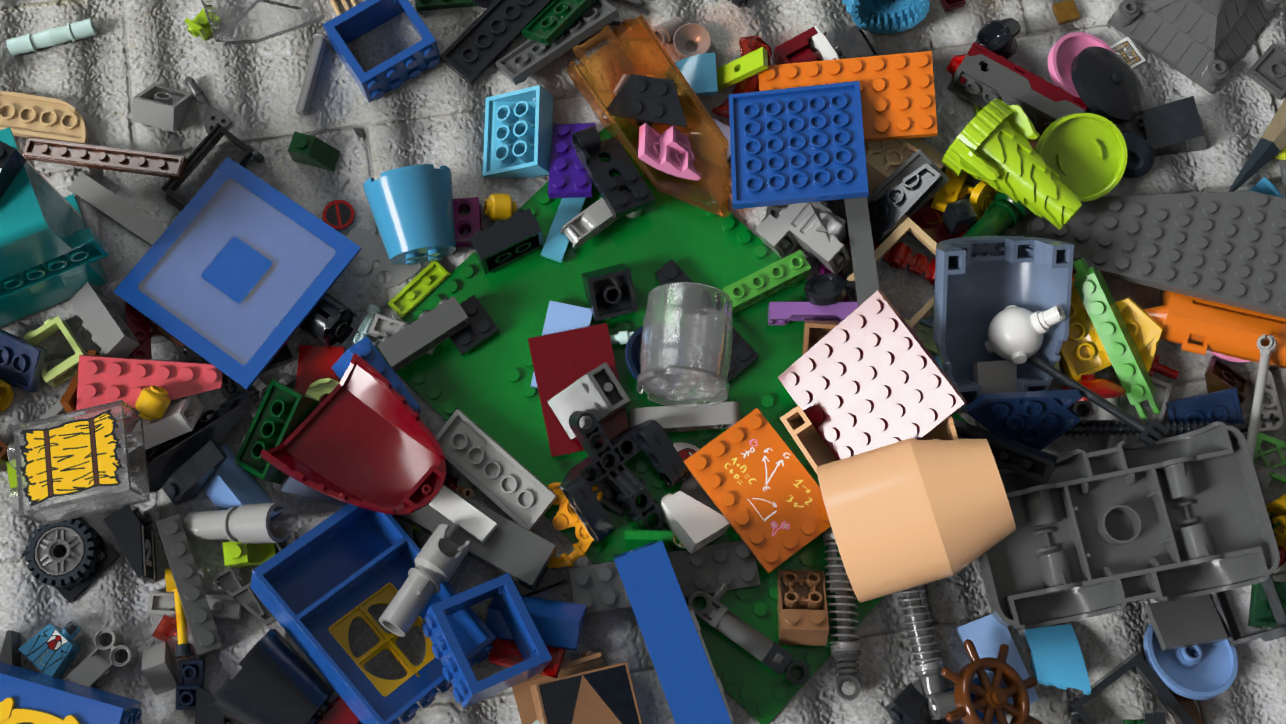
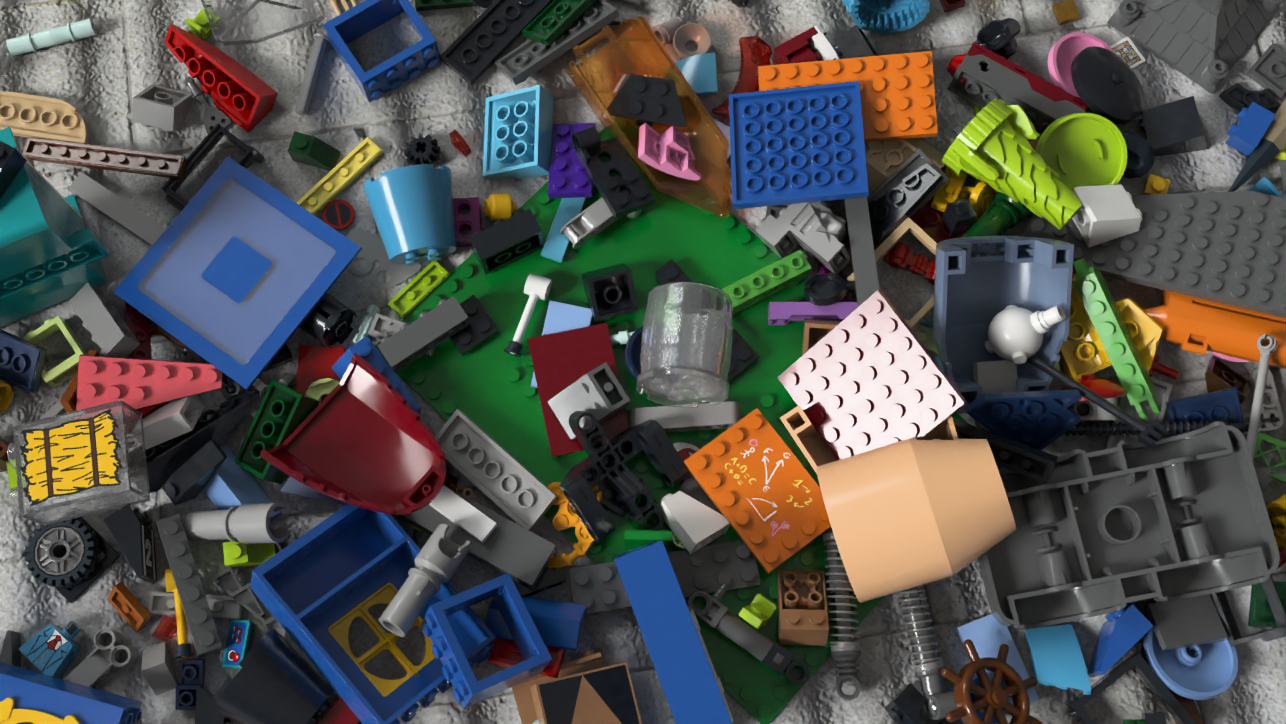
(129, 607): none -> dark orange plate
(152, 403): yellow head -> none
(230, 84): none -> red wedge
(237, 642): none -> slope
(340, 176): none -> light yellow tile
(415, 147): none -> black gear
(461, 145): none -> clear red tile
(537, 288): none -> white piece
(742, 68): lime tile -> none
(759, 611): none -> lime bracket
(1105, 213): none -> white slope
(1117, 637): none -> blue slope
(1155, 185): none -> yellow plate
(1240, 97): none -> black tile
(1250, 128): none -> blue brick

